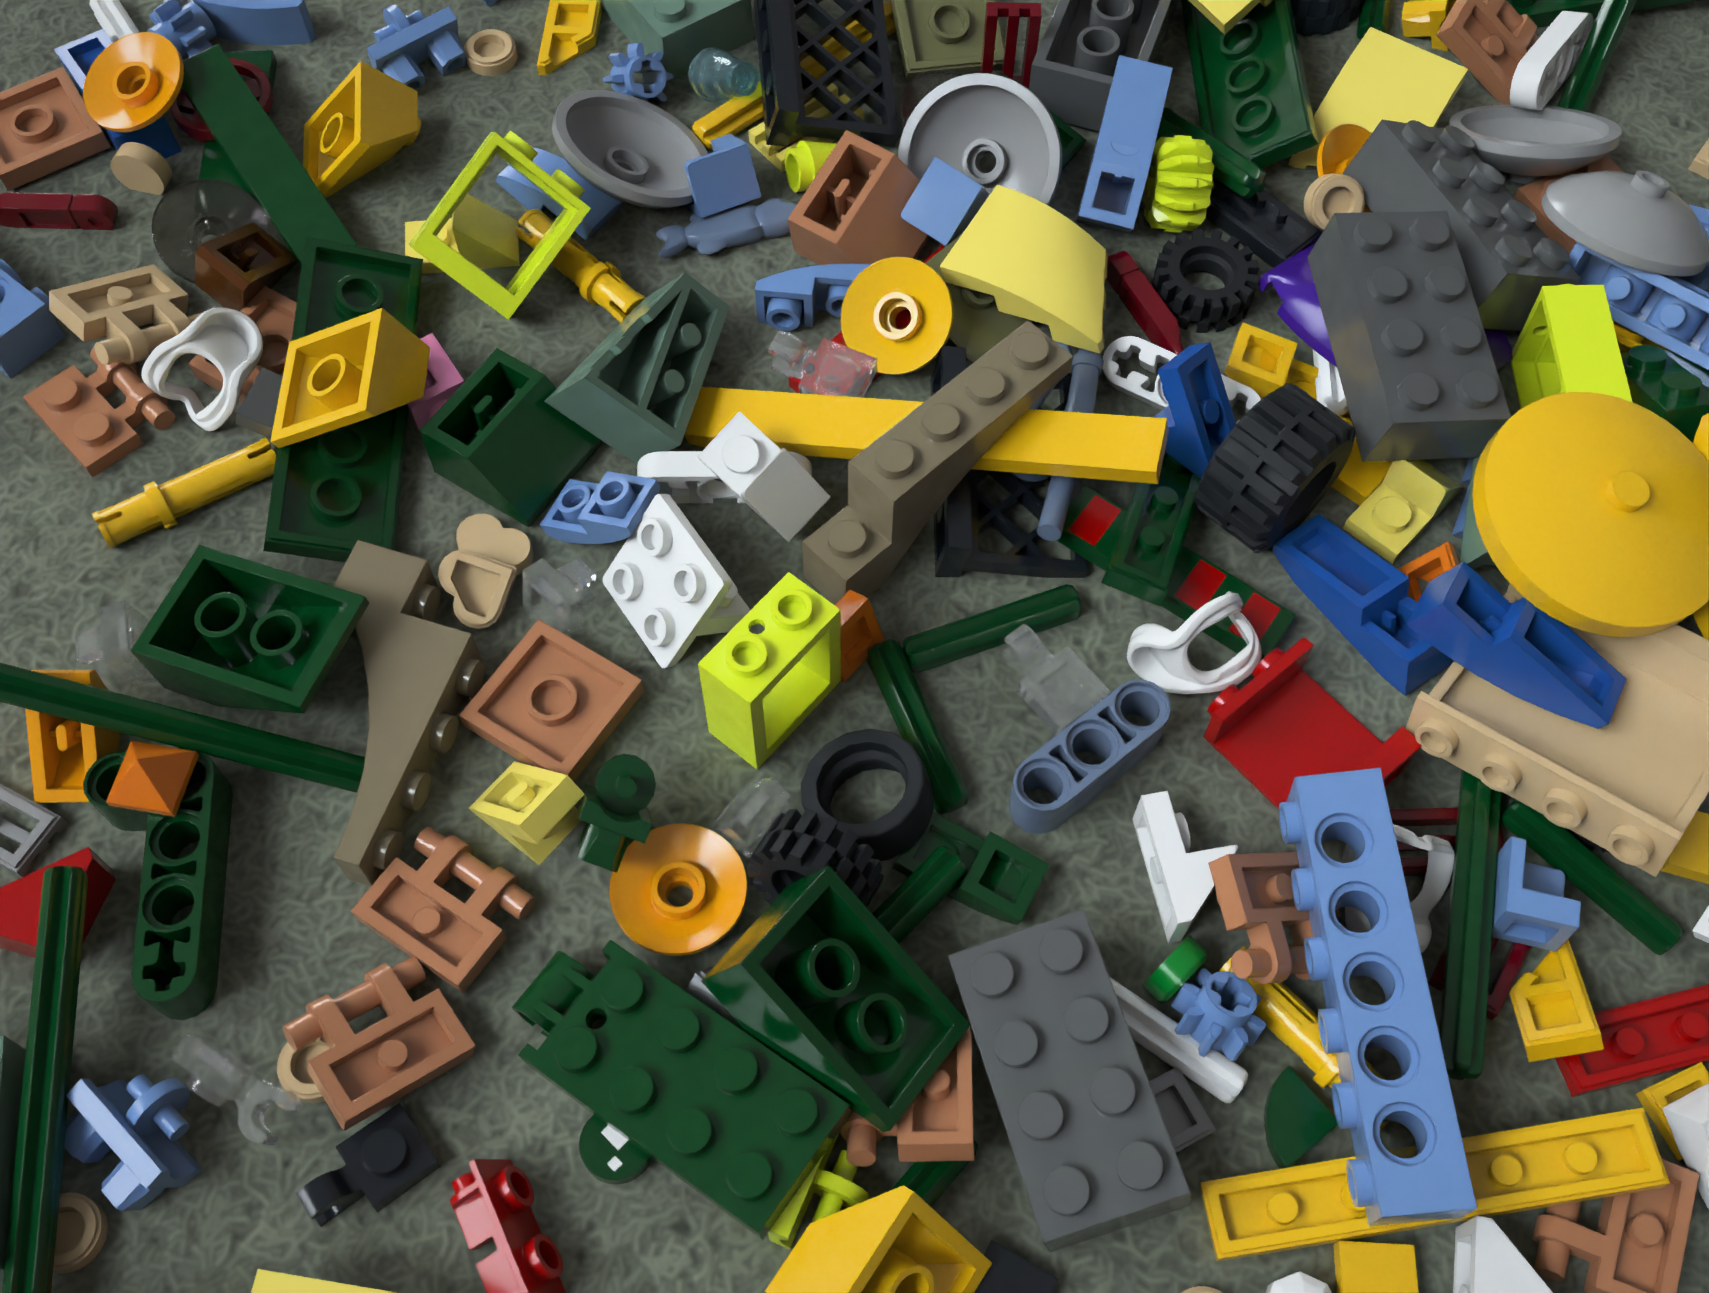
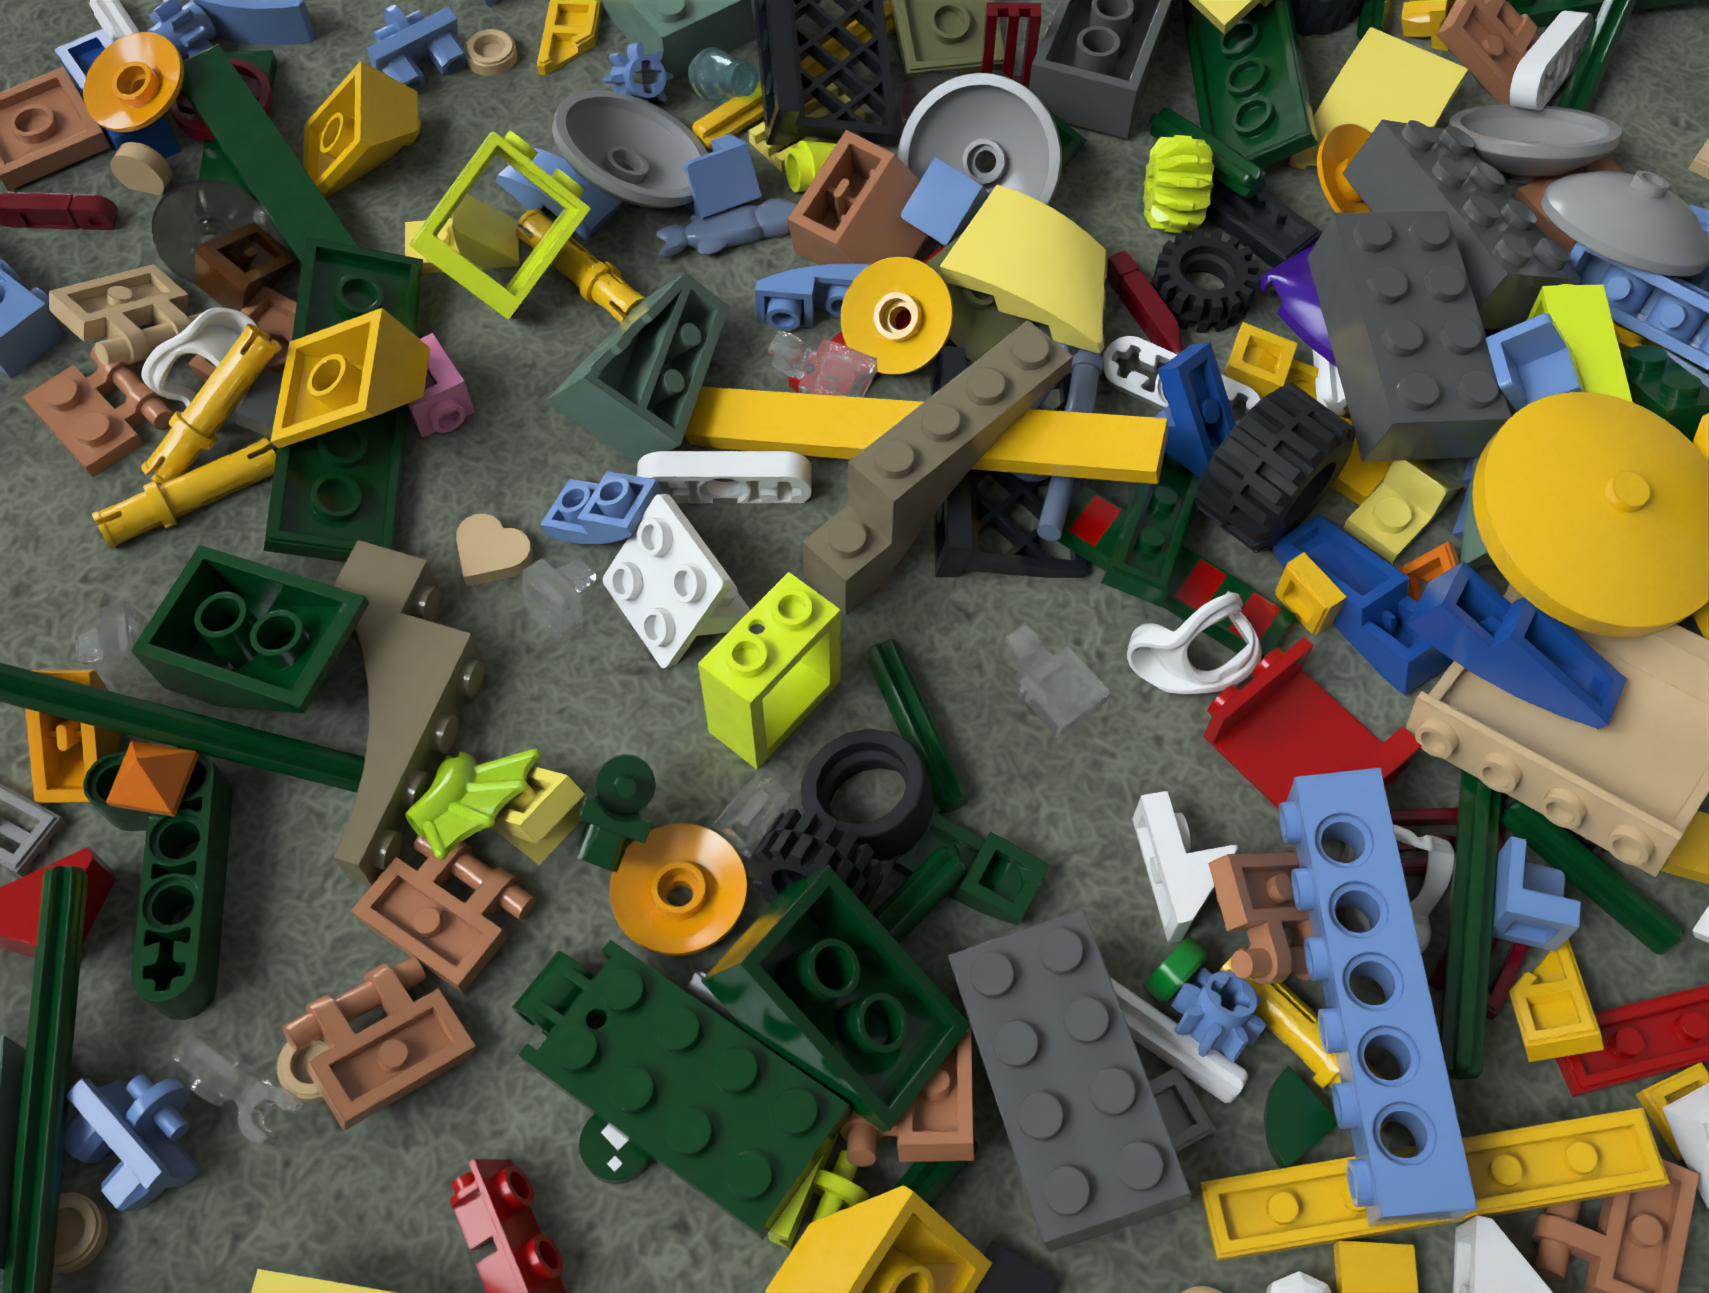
(197, 425): none -> yellow pin
(380, 1163): black plate -> none
(468, 797): none -> lime arm
(478, 586): tan tile -> none
(505, 440): dark green slope -> none
(552, 702): nougat plate -> none
(764, 476): white slope -> none
(858, 631): orange tile -> none
(990, 628): dark green axle -> none
(1099, 731): sand blue beam -> none
(1124, 145): medium blue slope -> none
(1309, 594): none -> yellow tile
(1332, 195): tan tile -> none
(1533, 361): none -> medium blue panel

